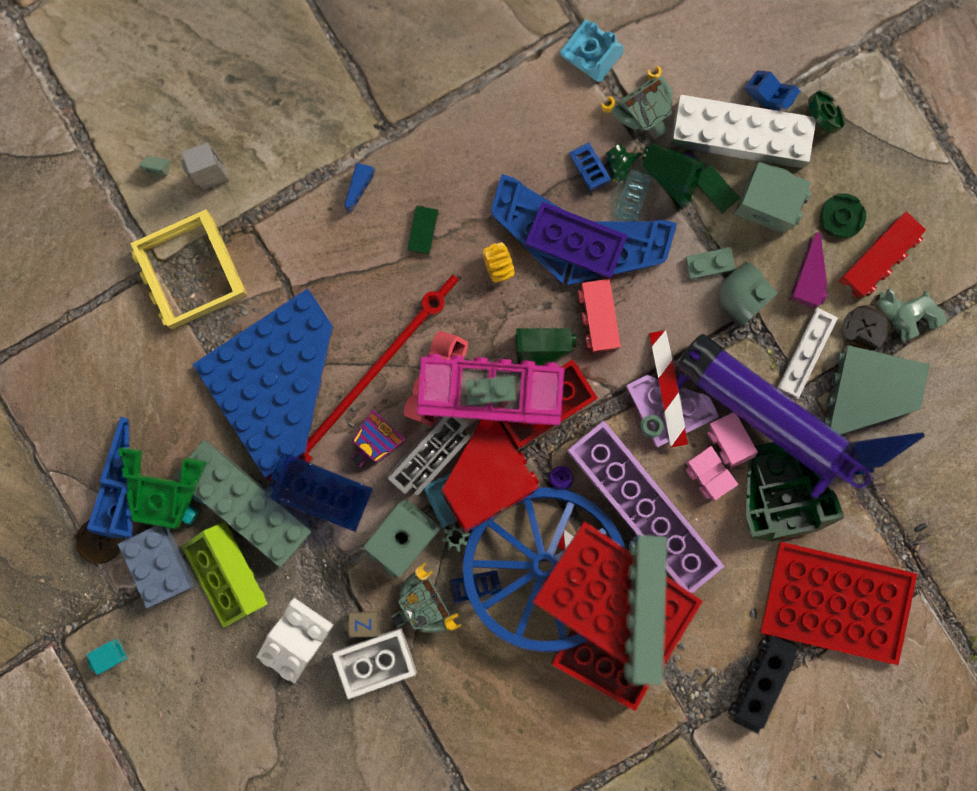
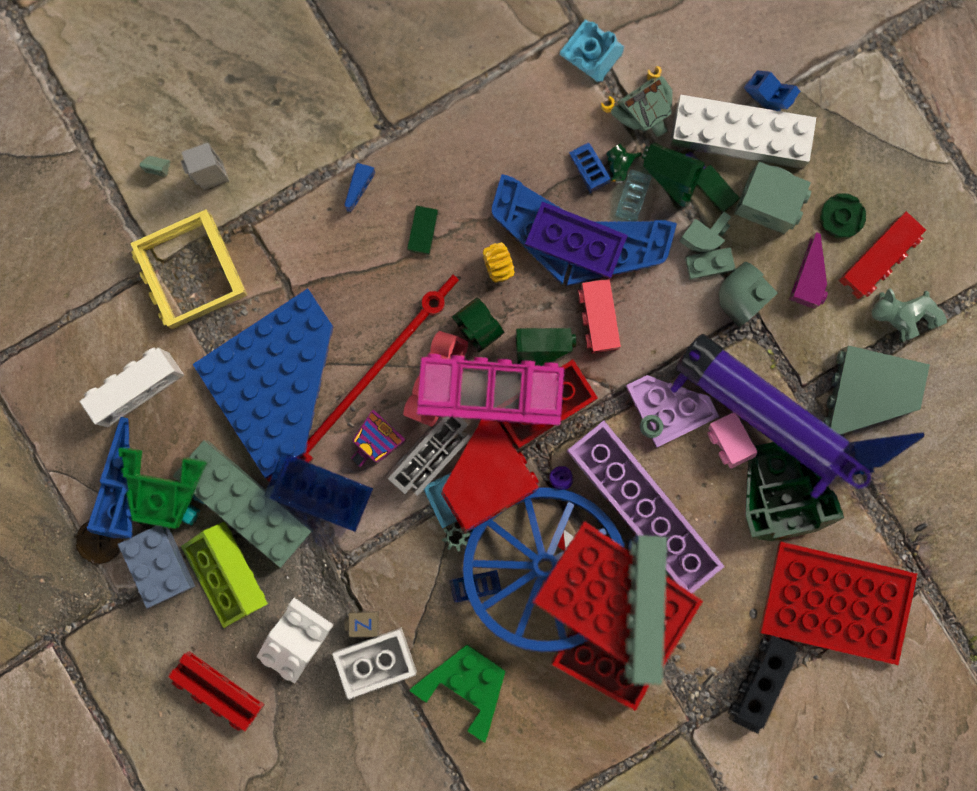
(106, 656): teal brick -> none
(131, 387): none -> white brick
(216, 691): none -> red brick
(389, 545): sand green brick -> none
(423, 605): torso -> none
(473, 679): none -> green wing
(478, 324): none -> dark green brick
(490, 390): sand green hinge -> none
(669, 388): sticker -> none
(702, 239): none -> sand green brick
(710, 473): bright pink brick -> none
(807, 353): white tile -> none
(825, 112): dark green tile -> none
(866, 327): dark brown tile -> none

